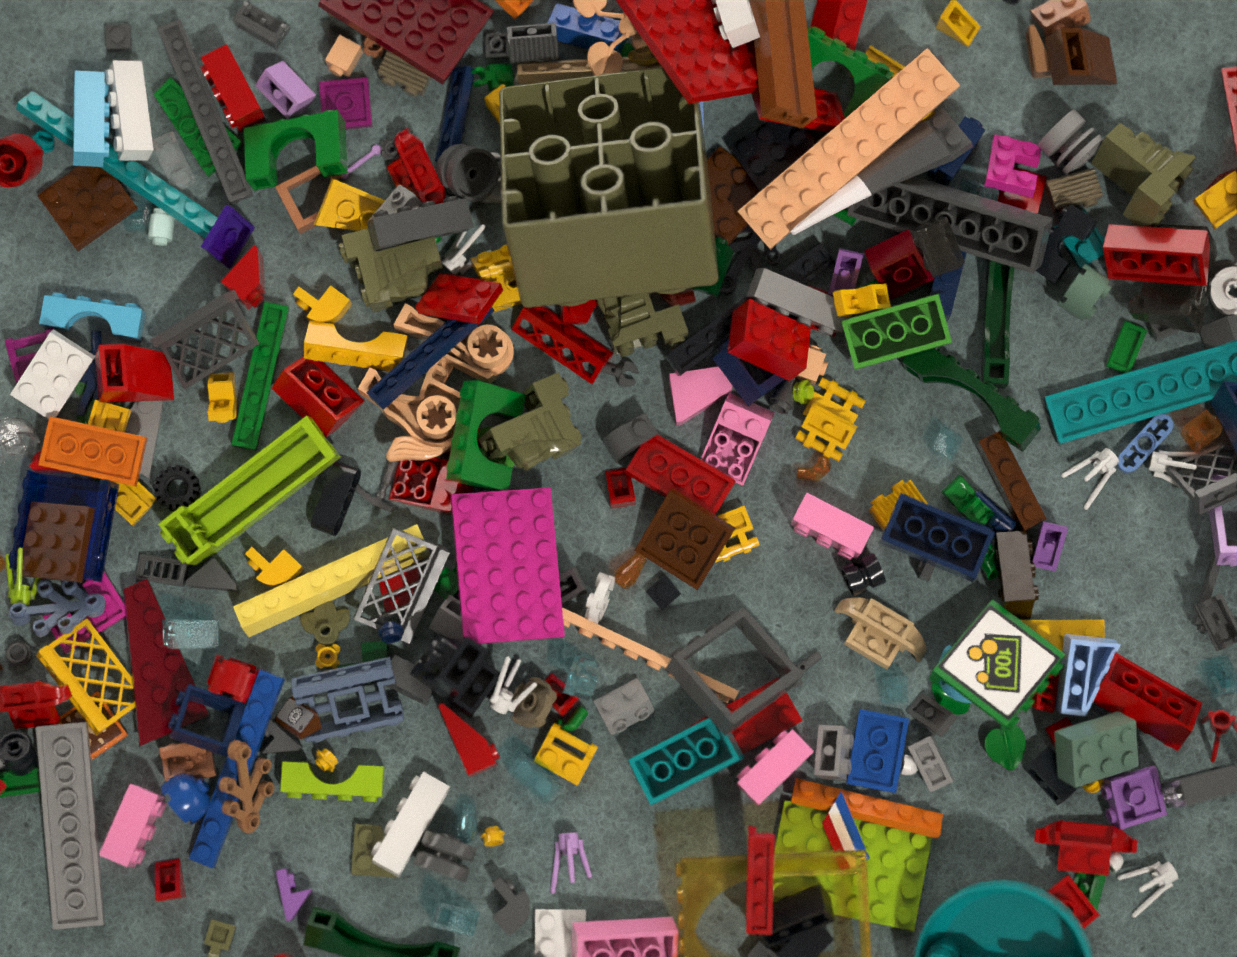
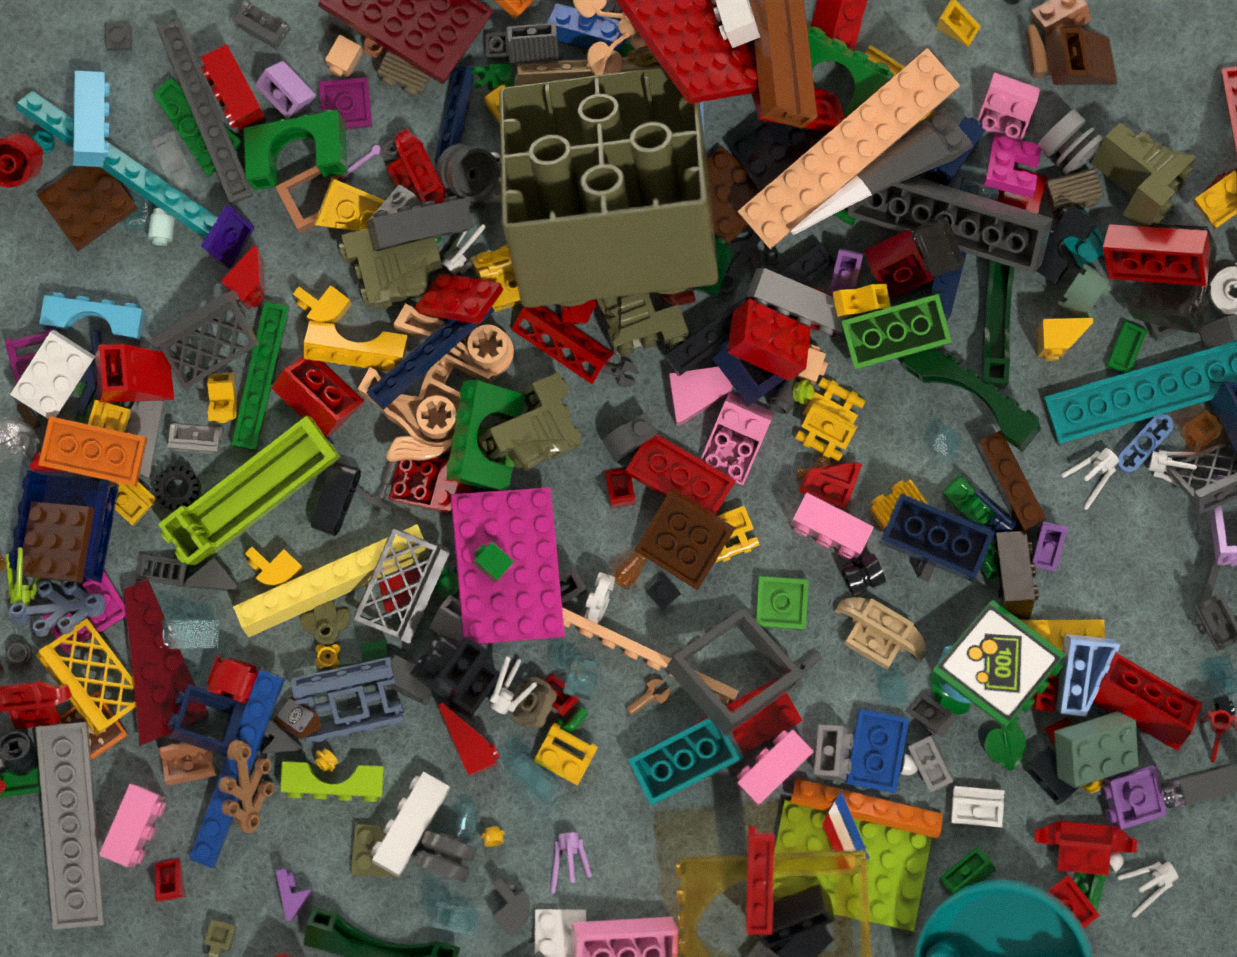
(27, 414): none -> dark brown tile
(130, 110): white brick -> none
(187, 796): blue cylinder -> none
(195, 439): none -> light grey hinge
(391, 632): dark blue plate -> none
(492, 561): none -> green brick
(624, 706): light grey bracket -> none
(648, 697): none -> medium nougat bar
(782, 603): none -> bright green plate
(831, 483): none -> red wing
(969, 870): none -> green slope
(977, 806): none -> white plate
(1008, 107): none -> bright pink slope
(1059, 335): none -> yellow slope
(1223, 703): none -> black plate

